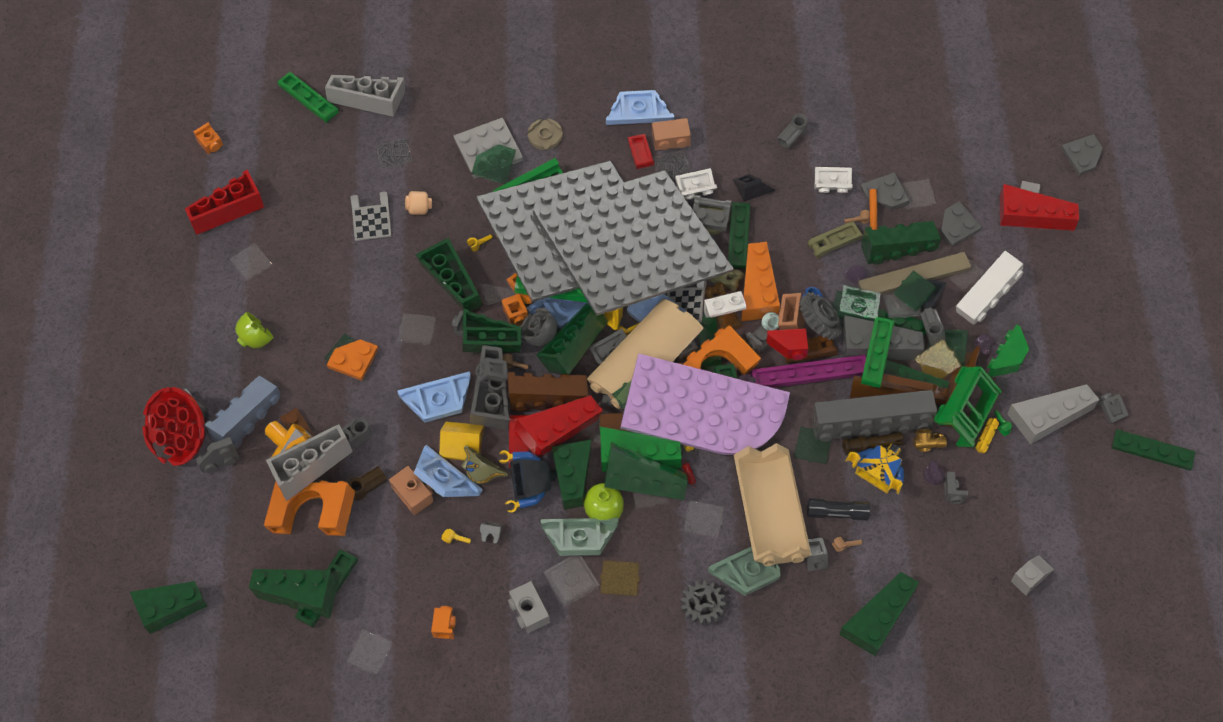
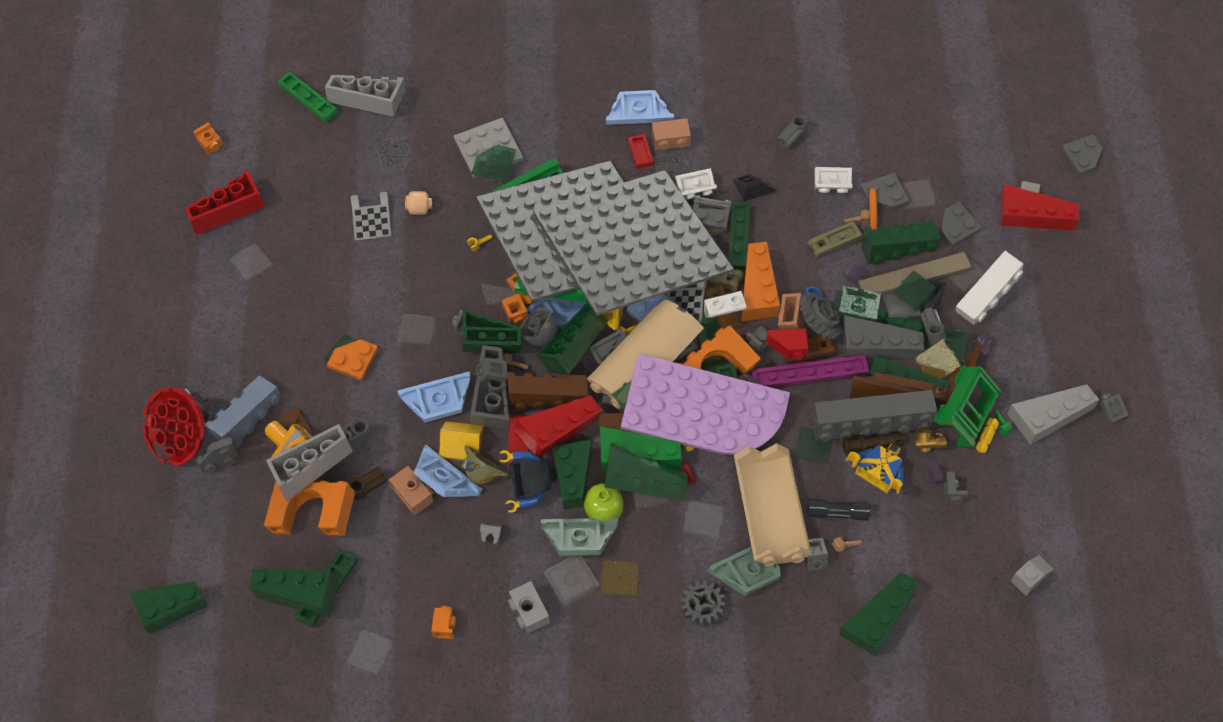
(252, 332): lime cylinder -> none
(448, 271): dark green wedge -> none
(449, 535): yellow hand -> none
(545, 134): dark tan tile -> none
(770, 321): light aqua plate -> none
(877, 352): green tile -> none
(1009, 354): green slope -> none
(1153, 449): dark green plate -> none

